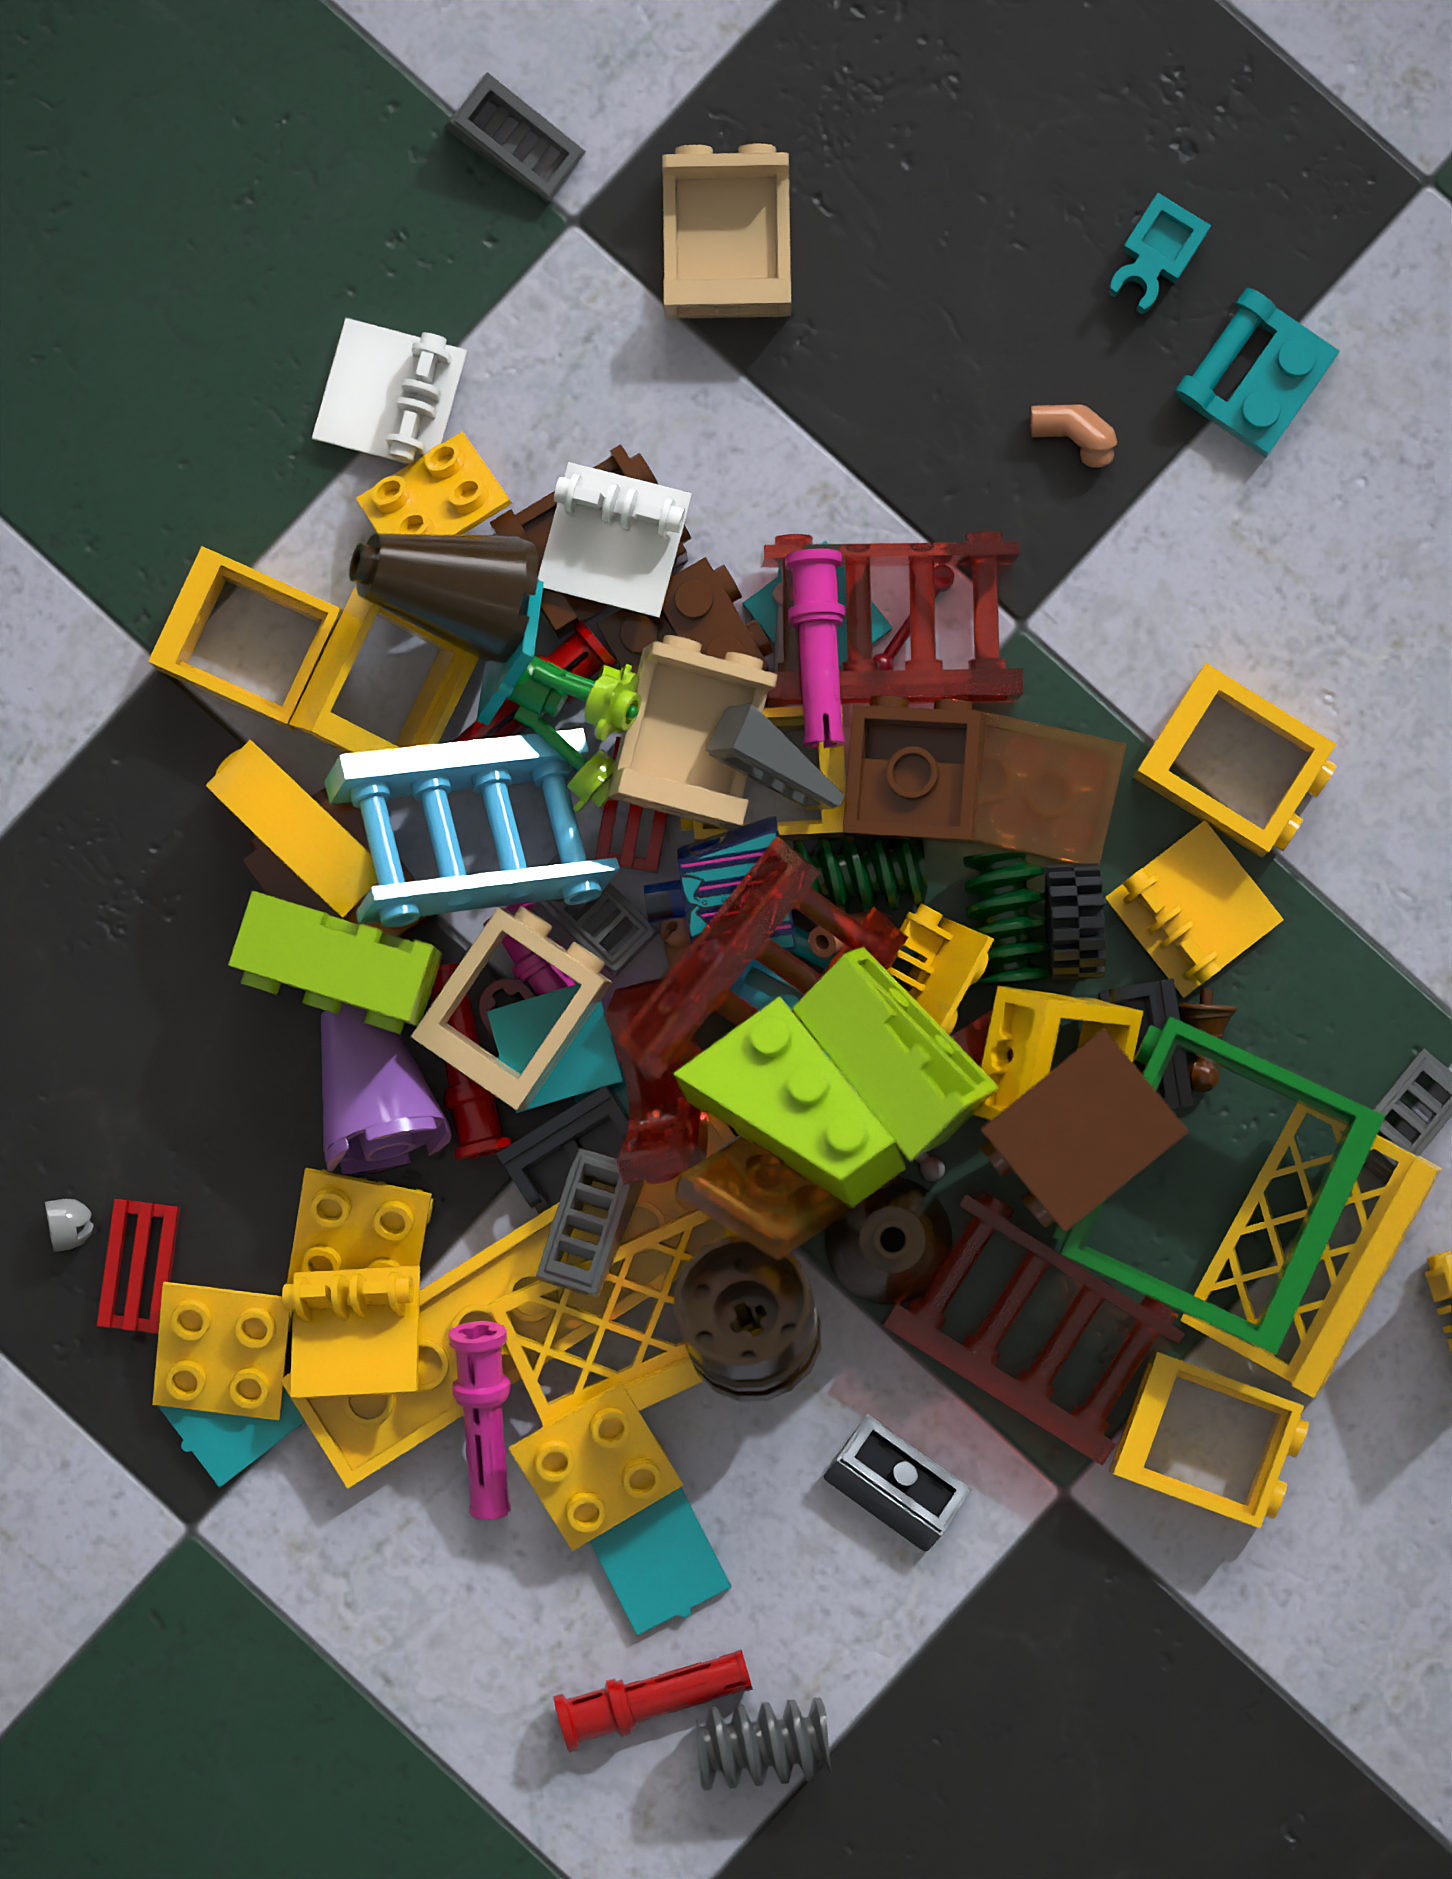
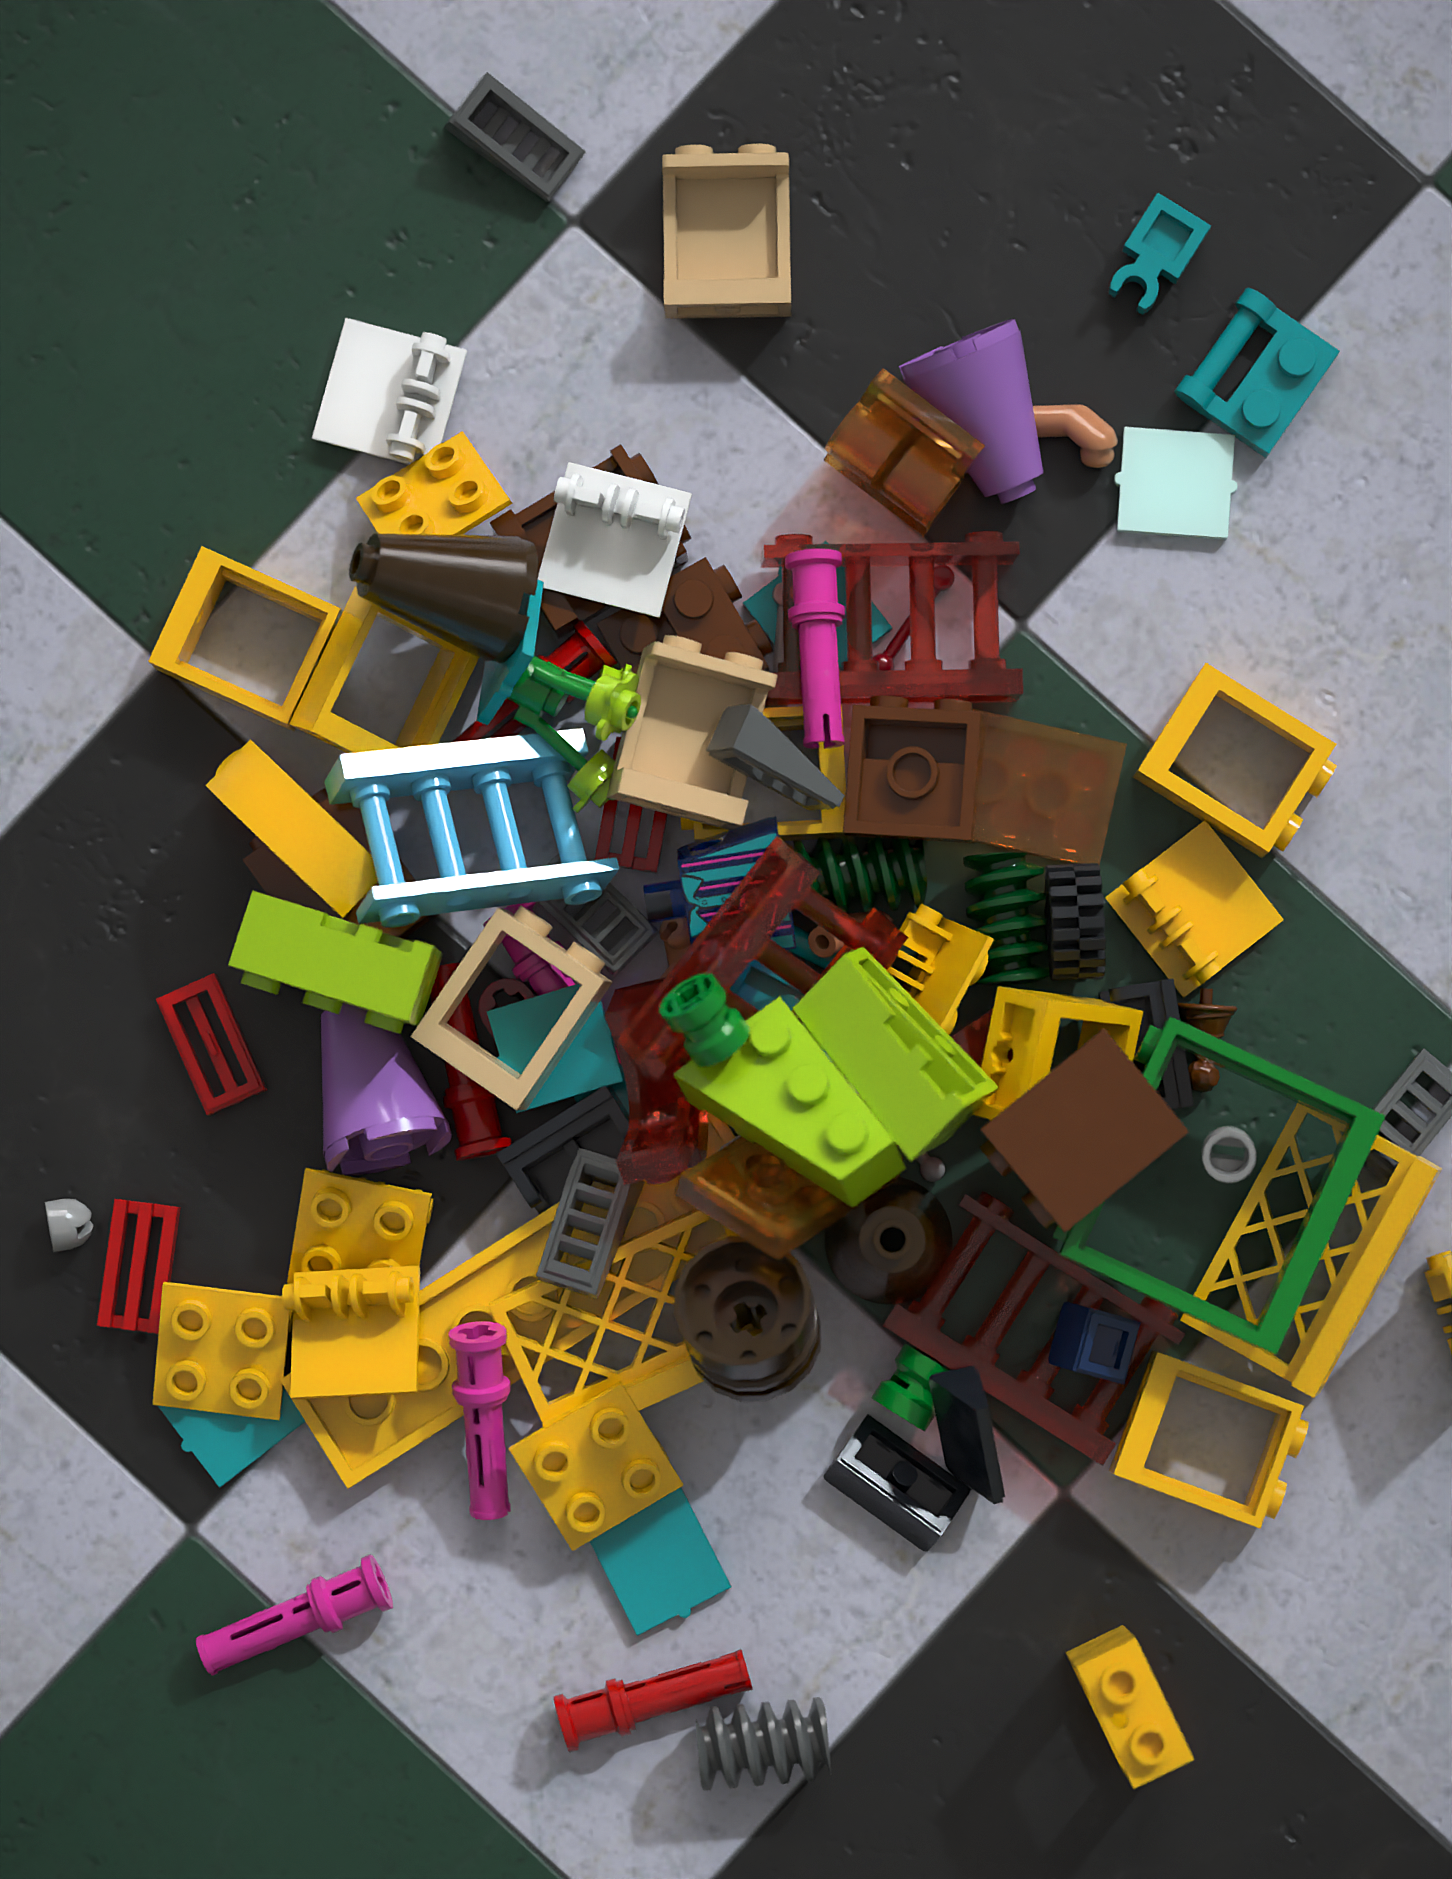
(233, 1093): none -> red tile
(322, 1606): none -> dark pink pin
(702, 1016): none -> green wheel
(902, 451): none -> clear orange plate
(909, 1389): none -> green wheel
(967, 1431): none -> black slope
(988, 394): none -> medium lavender cone
(1093, 1342): none -> dark blue slope
(1129, 1706): none -> yellow window
(1175, 483): none -> light aqua piece
(1225, 1166): none -> light grey hinge

